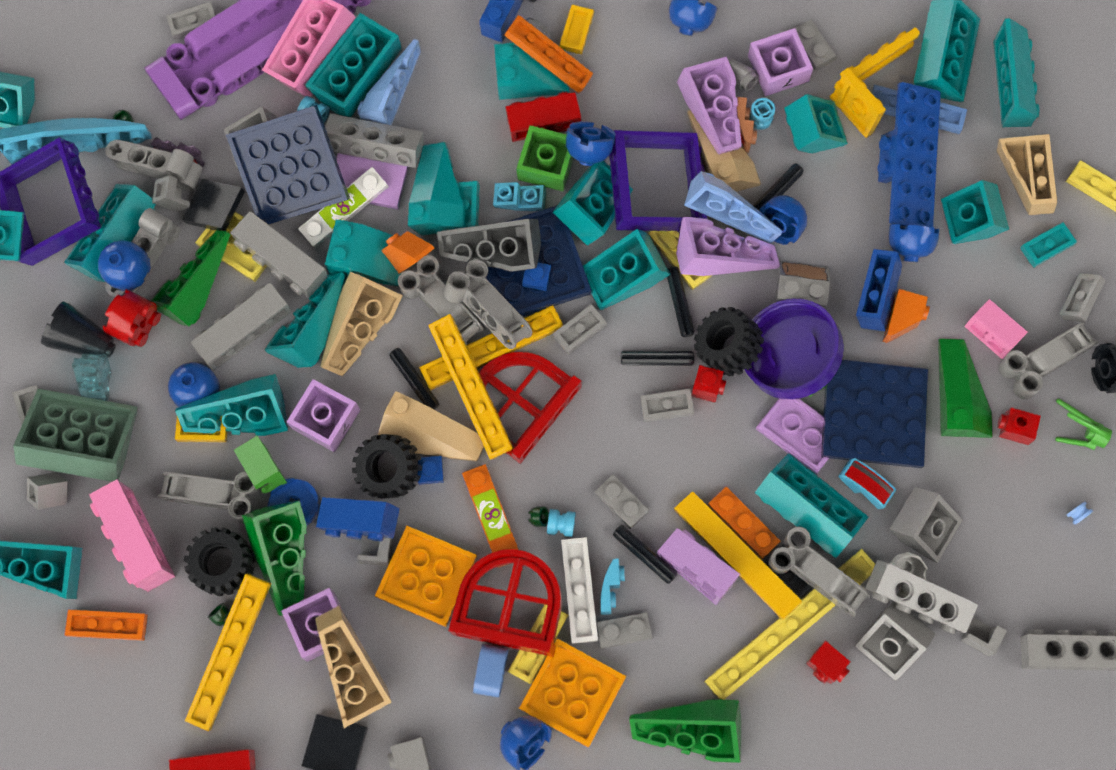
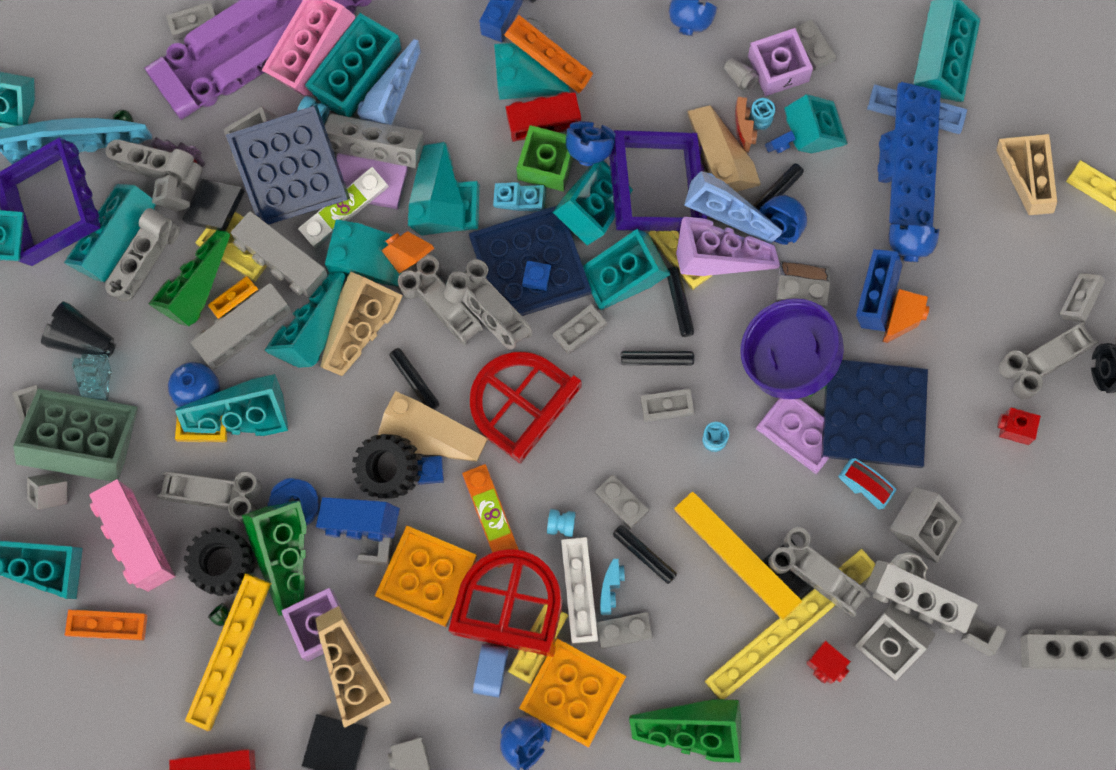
(123, 265): blue cylinder -> none
(131, 318): red brick -> none
(232, 297): none -> light orange slope
(259, 465): bright green hinge -> none
(323, 415): lavender brick -> none
(471, 387): yellow tile -> none
(489, 347): yellow tile -> none
(499, 245): dark grey wedge -> none
(539, 516): dark green hinge -> none
(576, 29): yellow tile -> none
(698, 565): lavender wedge -> none
(708, 384): red brick -> none
(713, 101): lavender wedge -> none
(715, 432): none -> medium azure wheel
(739, 352): black tyre -> none
(743, 523): orange plate -> none
(780, 143): none -> blue plate
(811, 504): teal slope -> none
(852, 93): yellow bracket -> none
(962, 398): green wedge -> none
(975, 213): teal slope -> none
(995, 329): bright pink hinge -> none
(1015, 75): teal slope -> none
(1048, 245): teal plate -> none
(1079, 513): light blue bush -> none
(1095, 432): bright green plant -> none

